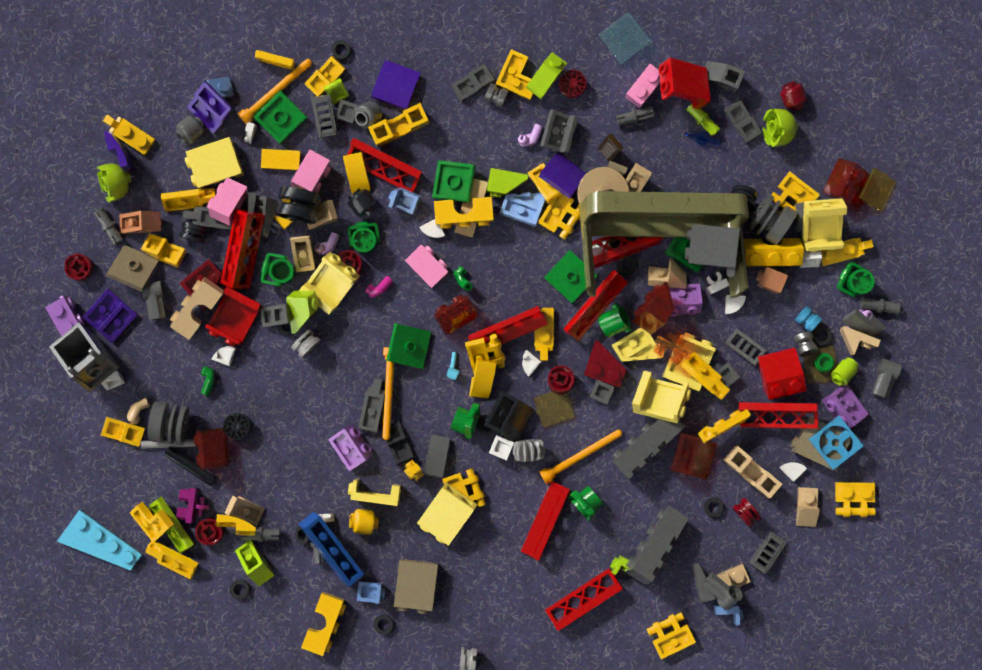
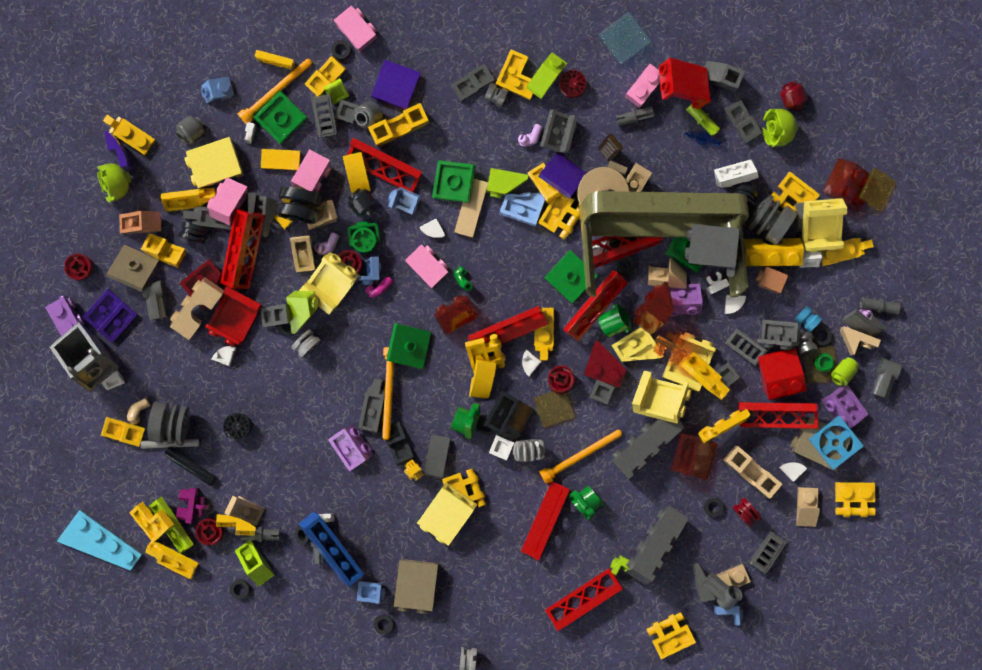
(108, 226): dark grey pin -> none
(209, 373): green arm -> none
(210, 107): dark purple slope -> none
(212, 448): clear red slope -> none
(280, 270): green piece -> none
(319, 640): yellow arch -> none
(355, 28): none -> bright pink brick
(363, 522): yellow head -> none
(373, 268): none -> medium blue bracket
(392, 499): light yellow panel -> none
(446, 214): yellow arch -> none
(453, 373): medium azure hand -> none
(735, 174): none -> white bracket
(780, 333): none -> dark grey bracket
(857, 282): green piece -> none

